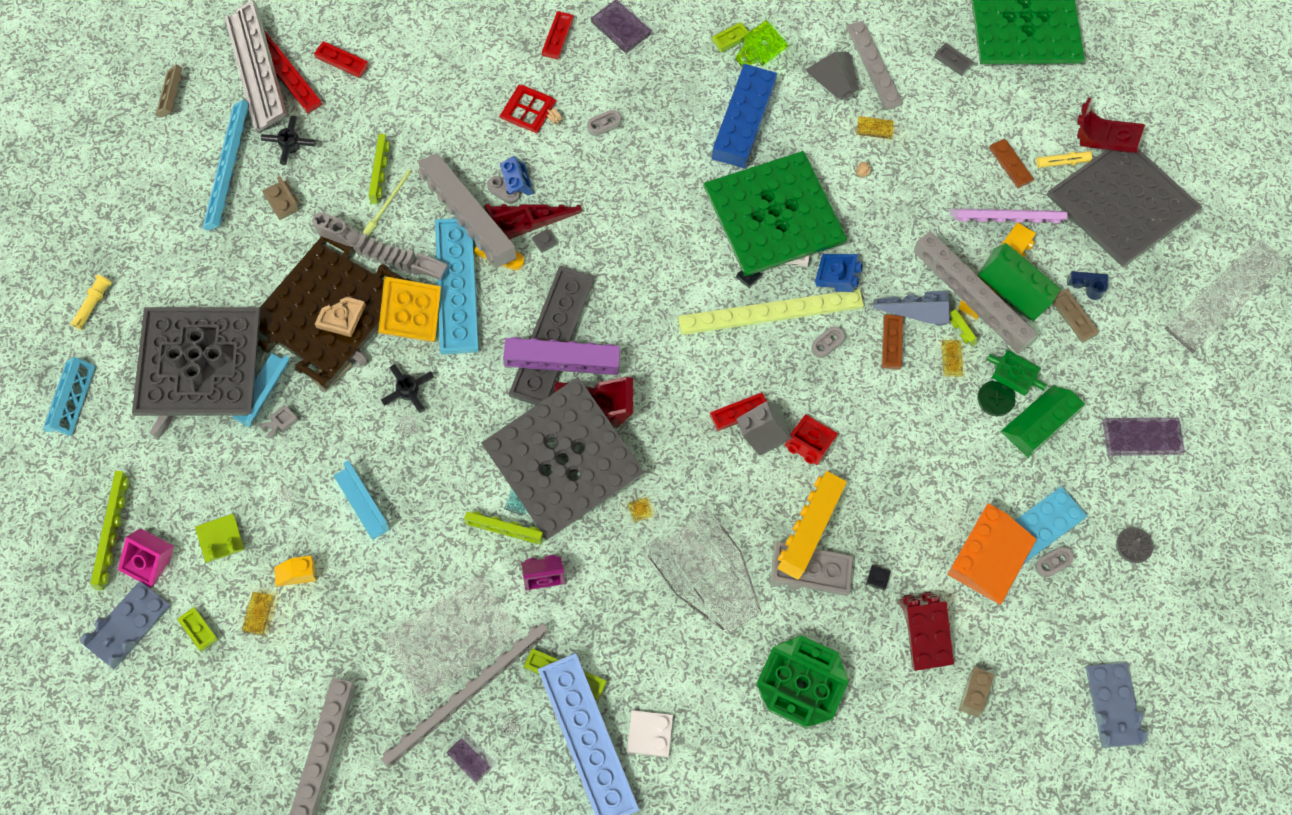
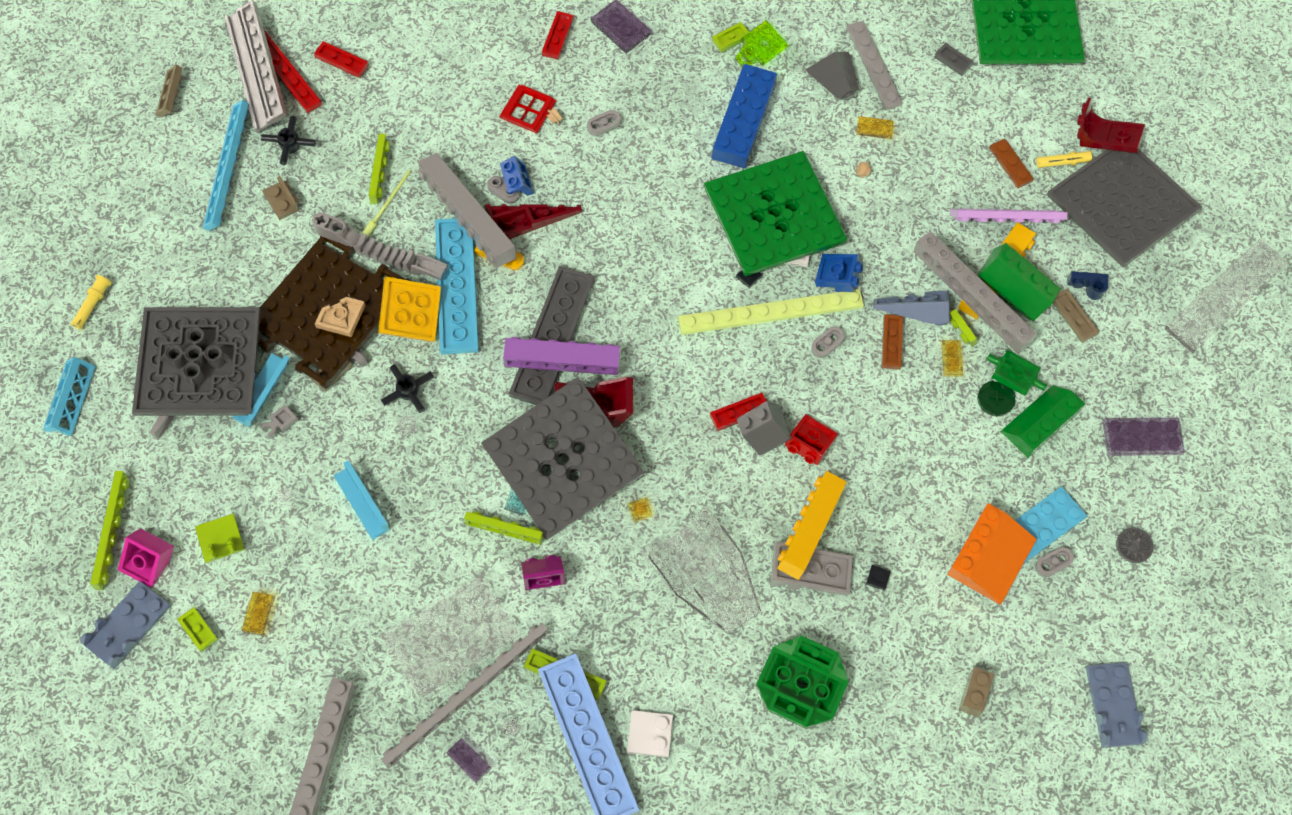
(295, 571): yellow slope -> none
(544, 240): dark grey plate -> none
(927, 630): dark red bracket -> none

